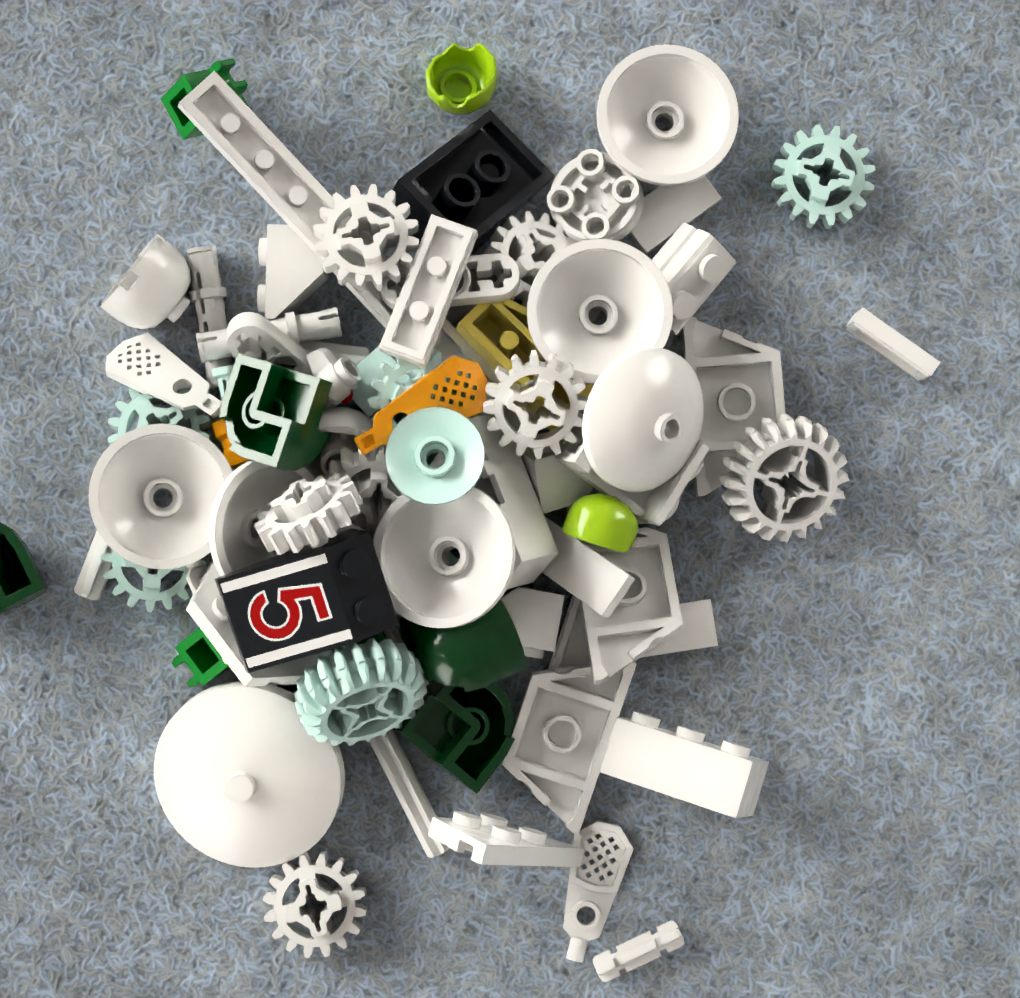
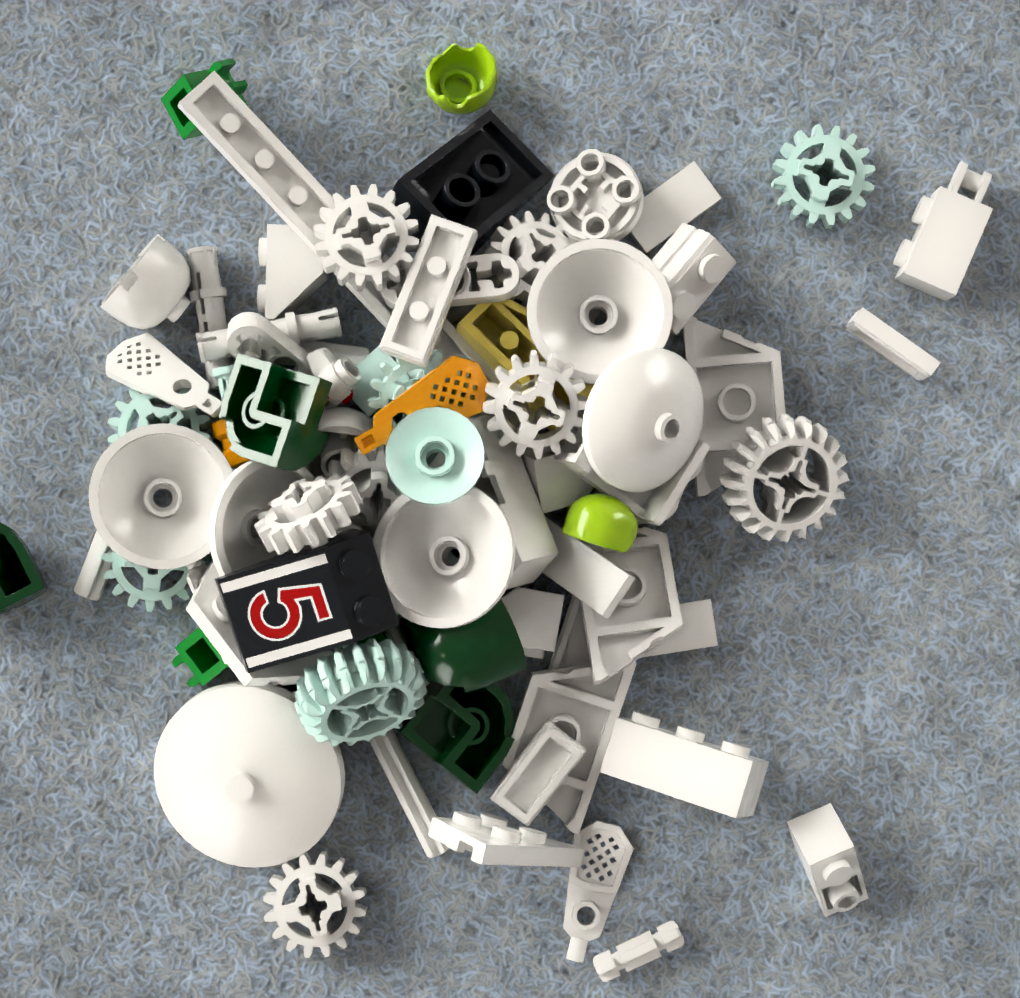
(537, 773): none -> white tile
(671, 85): white dish -> none
(828, 859): none -> white slope
(945, 235): none -> white brick

